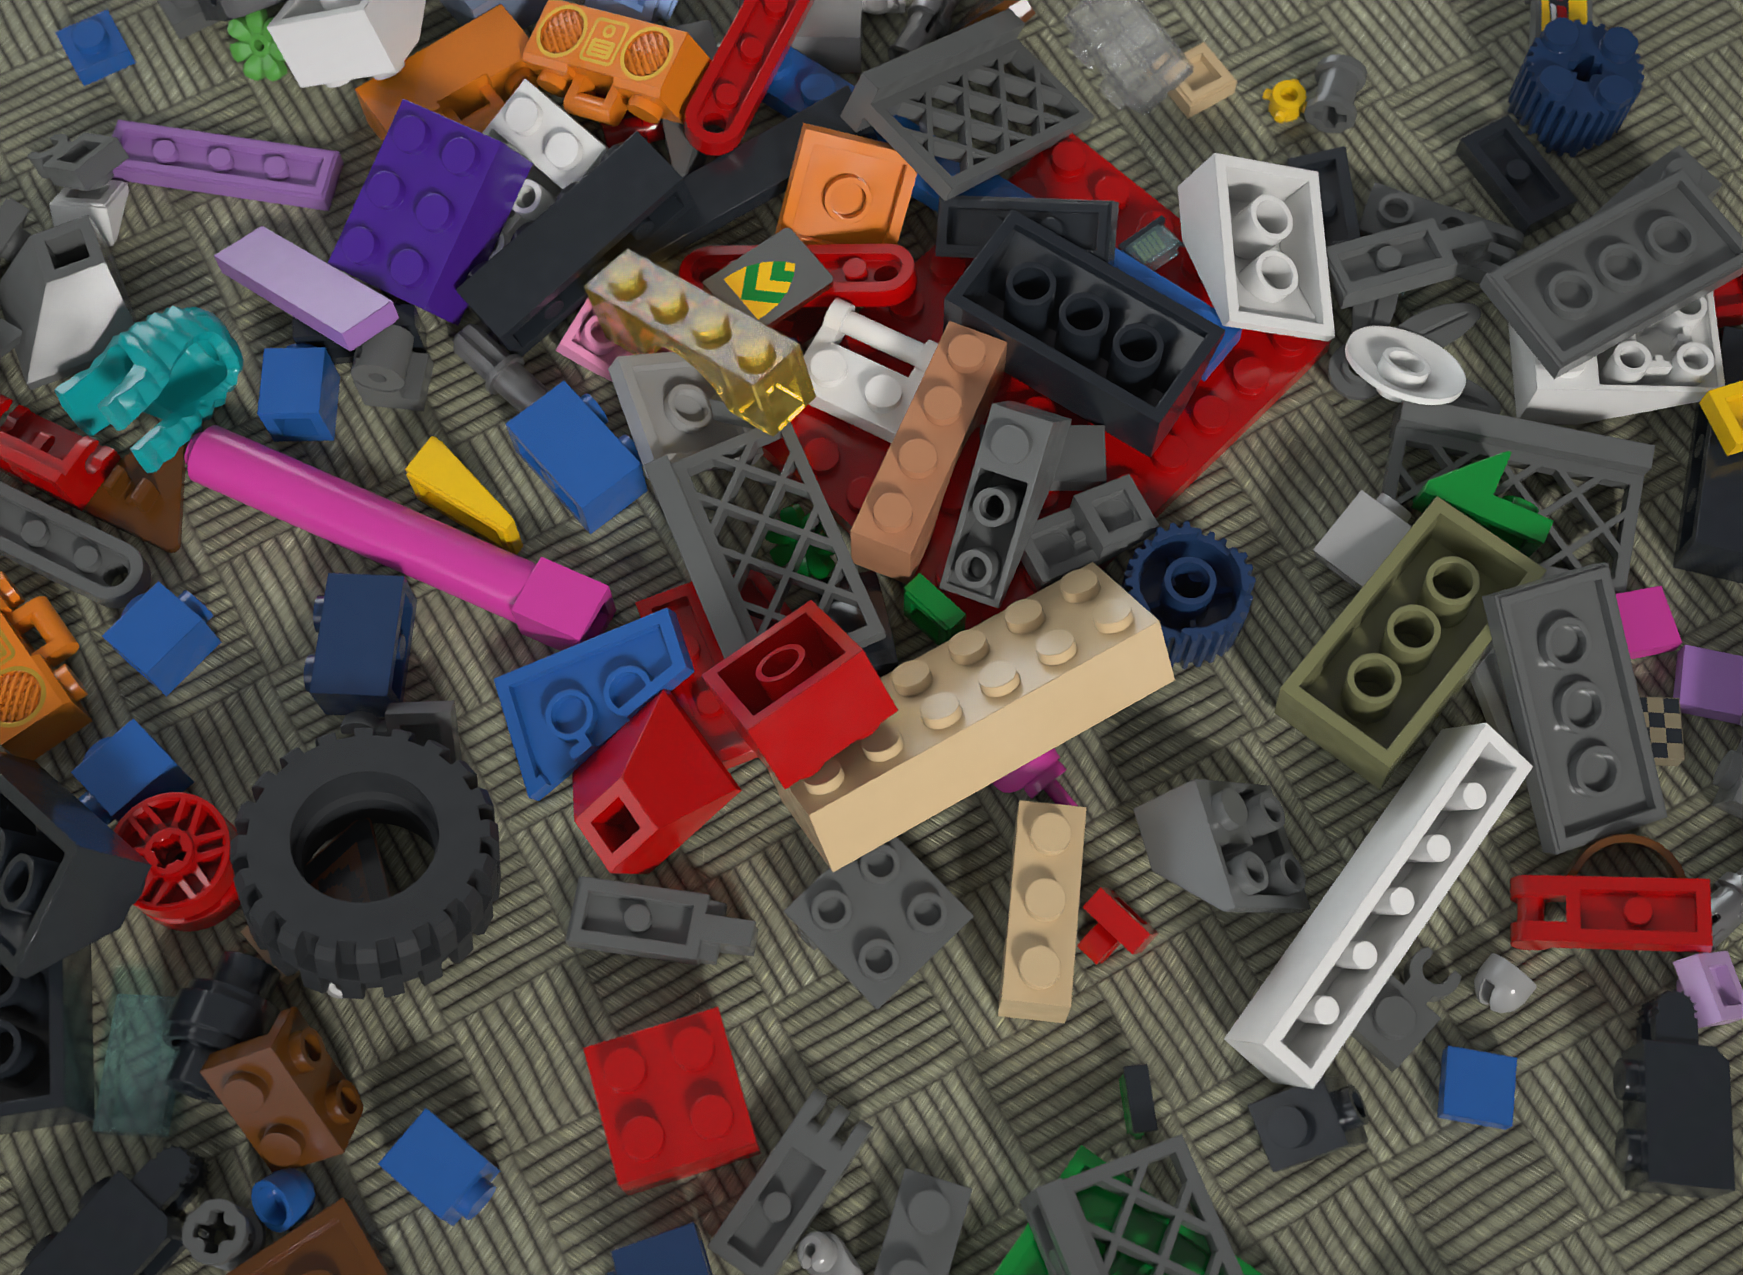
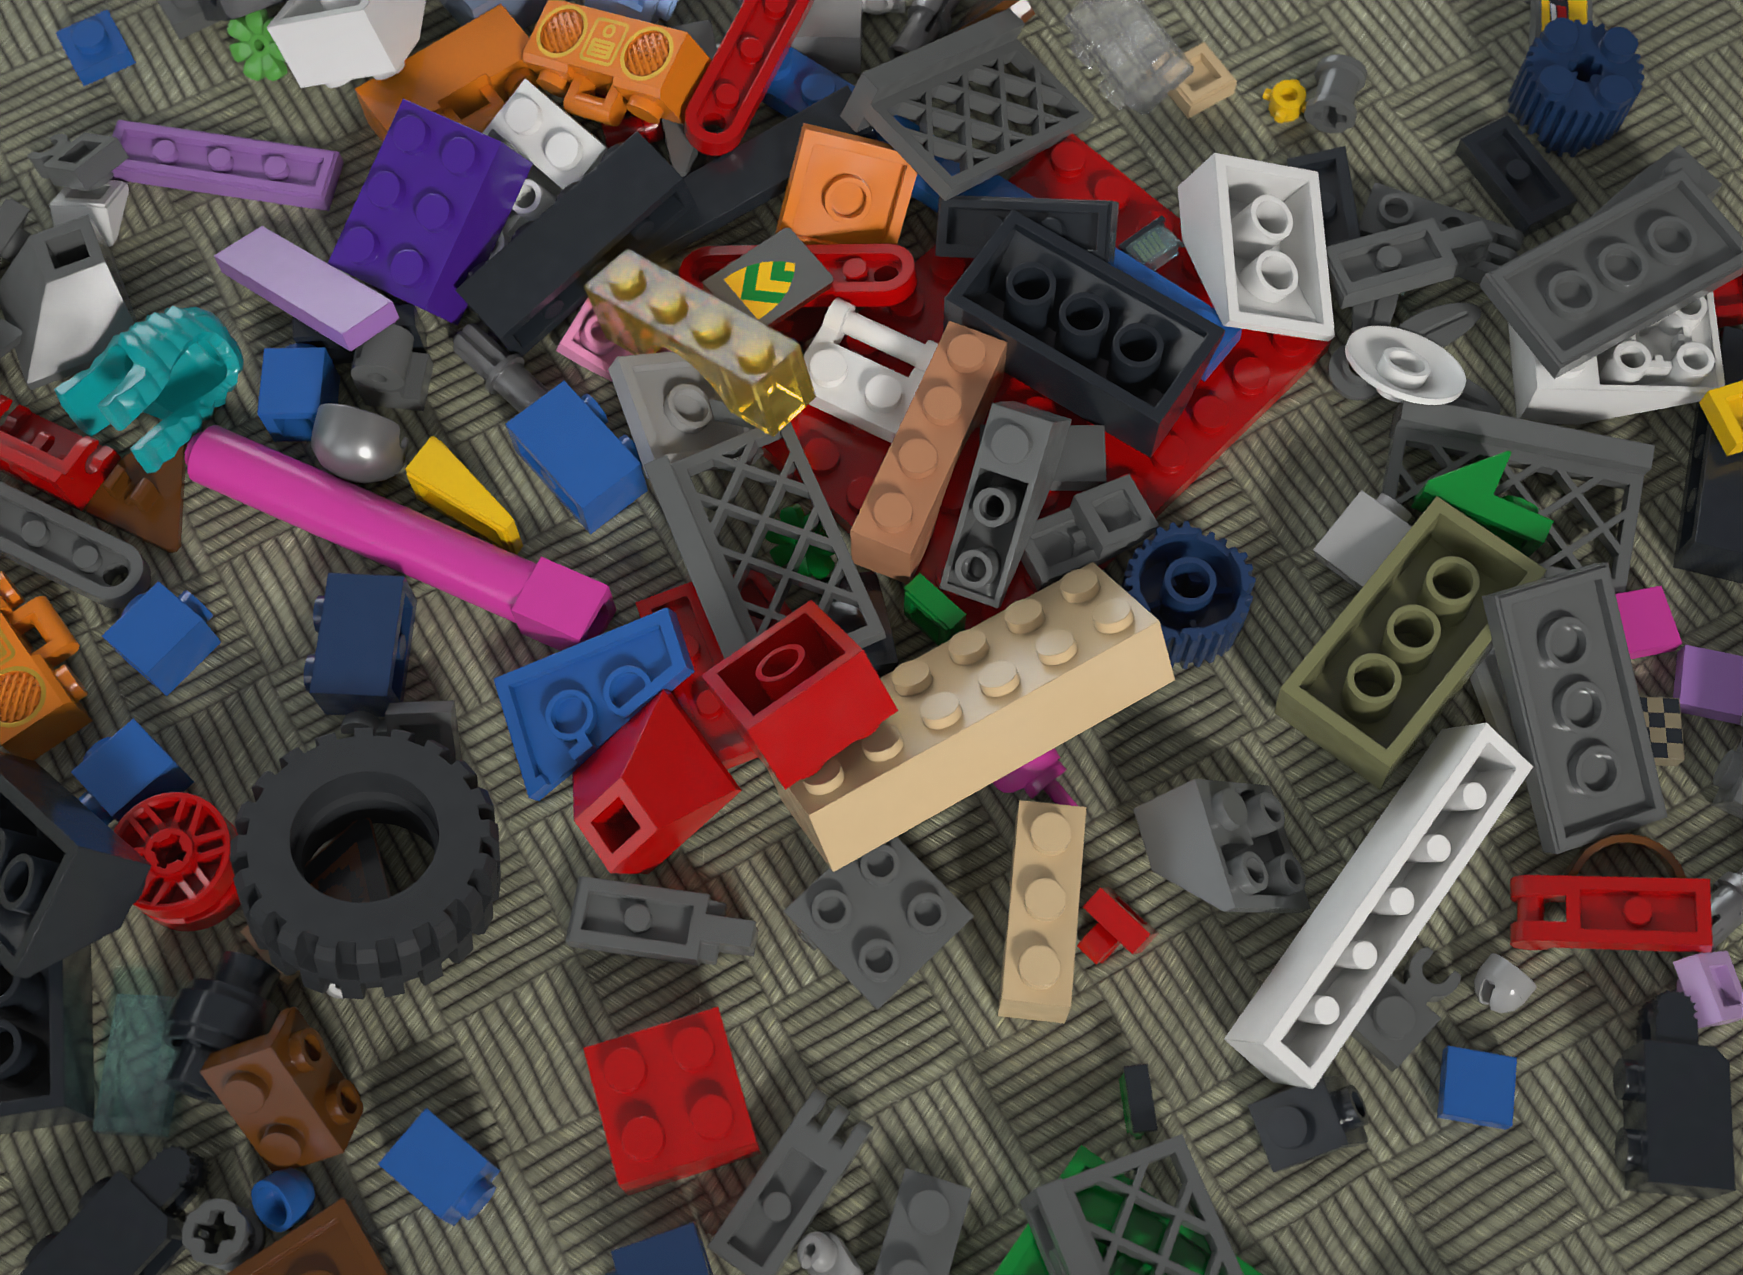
(357, 444): none -> flat silver hair

